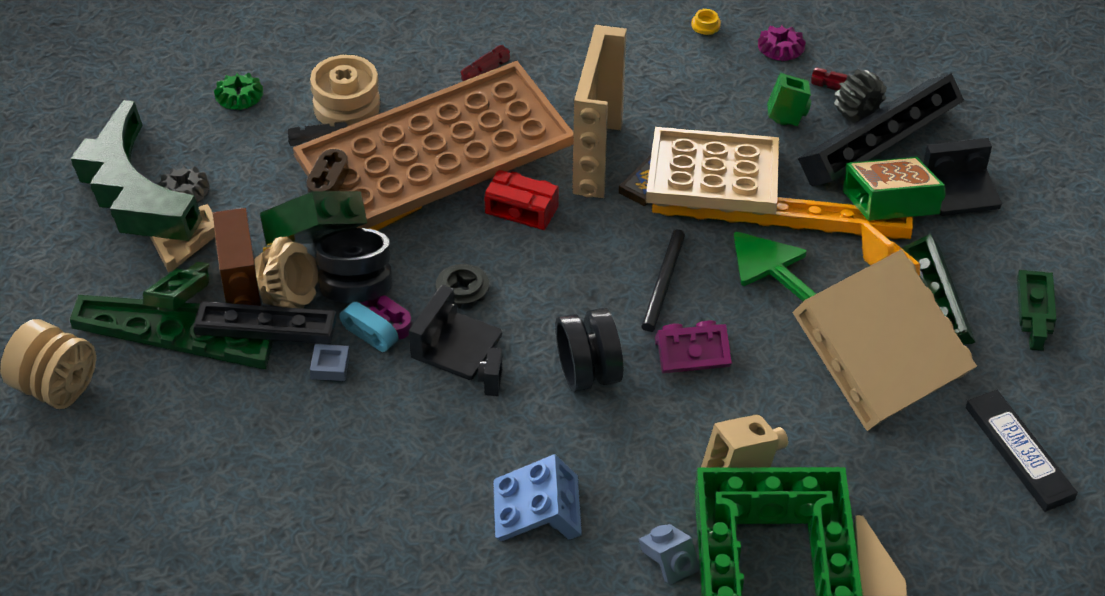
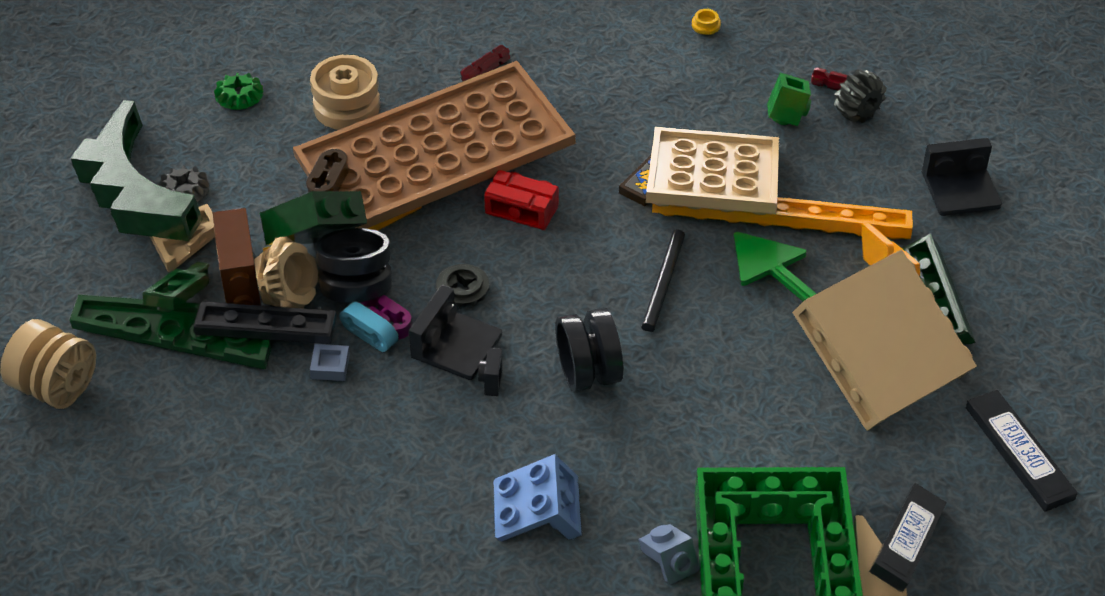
(297, 136): black axle -> none
(598, 108): tan panel -> none
(693, 347): magenta bracket -> none
(743, 443): tan torso -> none
(786, 49): magenta gear -> none
(881, 129): black brick -> none
(893, 188): green brick -> none
(907, 537): none -> tile
(1036, 306): dark green hinge -> none

